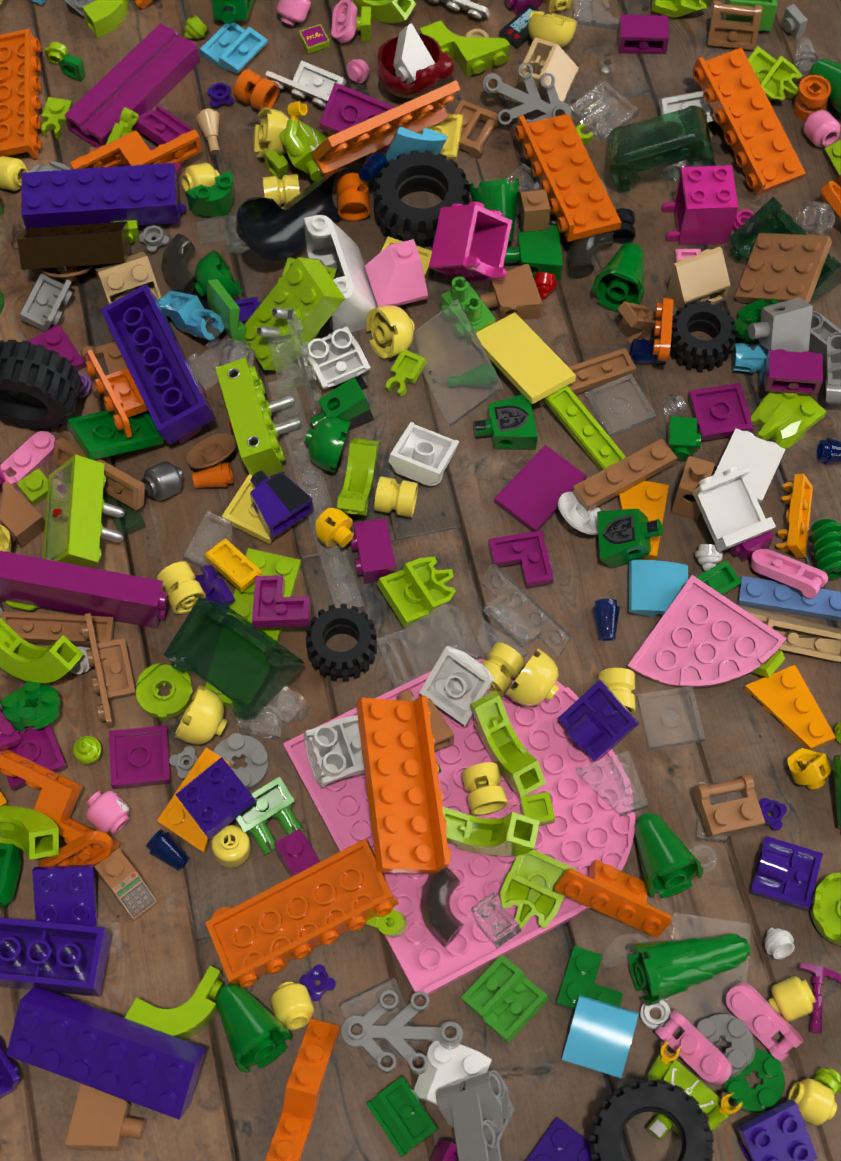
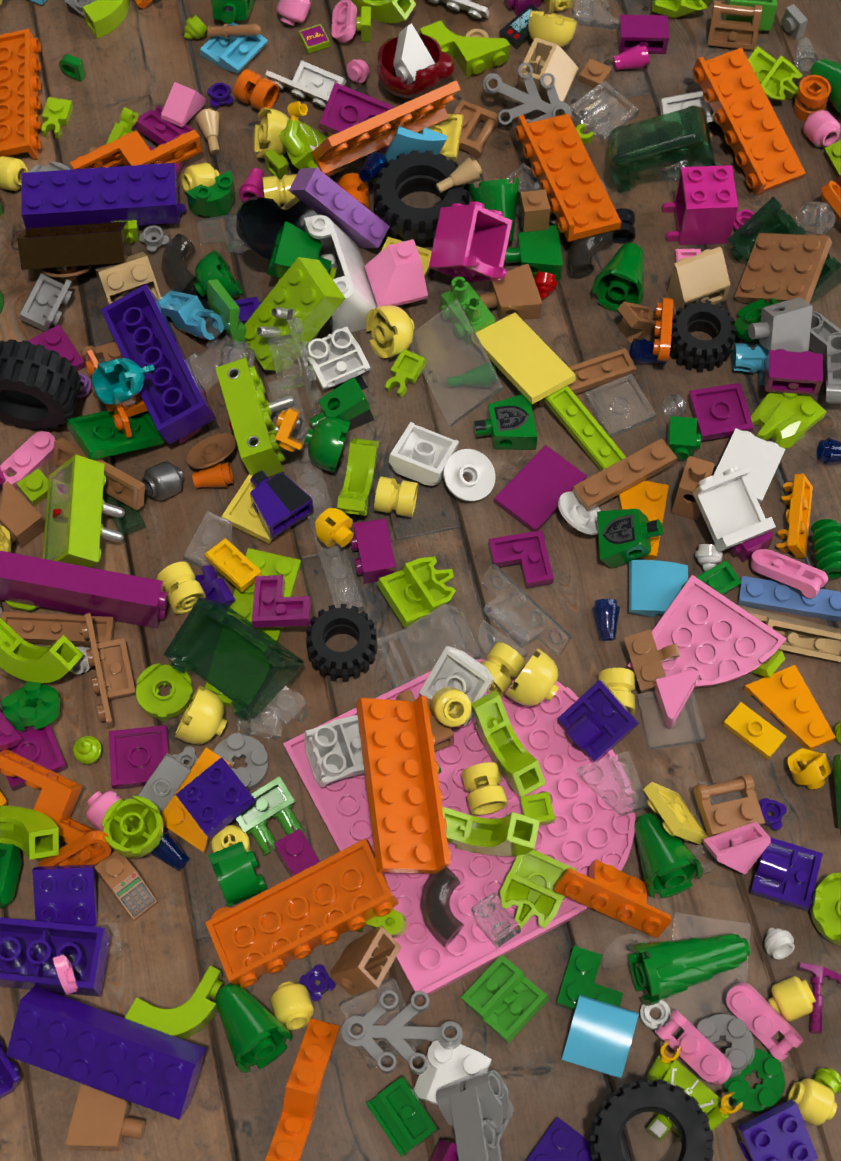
(55, 52): lime plate -> none
(65, 974): none -> bright pink tile
(118, 380): none -> teal helmet
(133, 83): magenta brick -> none
(133, 827): none -> lime cylinder
(165, 781): none -> light grey plate
(182, 104): none -> bright pink slope
(236, 30): none -> medium nougat piece
(236, 873): none -> green cylinder
(252, 185): none -> dark pink cone
(286, 424): none -> light orange bracket
(290, 245): none -> green torso
(344, 210): none -> medium lavender brick
(358, 969): none -> medium nougat torso
(459, 710): none -> light yellow head
(466, 173): none -> tan cone
(479, 470): none -> white dish
(594, 73): none -> medium nougat plate
(632, 59): none -> dark pink cone
(647, 659): none -> medium nougat plate
(673, 694): none -> bright pink slope
(675, 813): none -> light yellow plate
(739, 846): none -> bright pink slope
(754, 730): none -> yellow plate

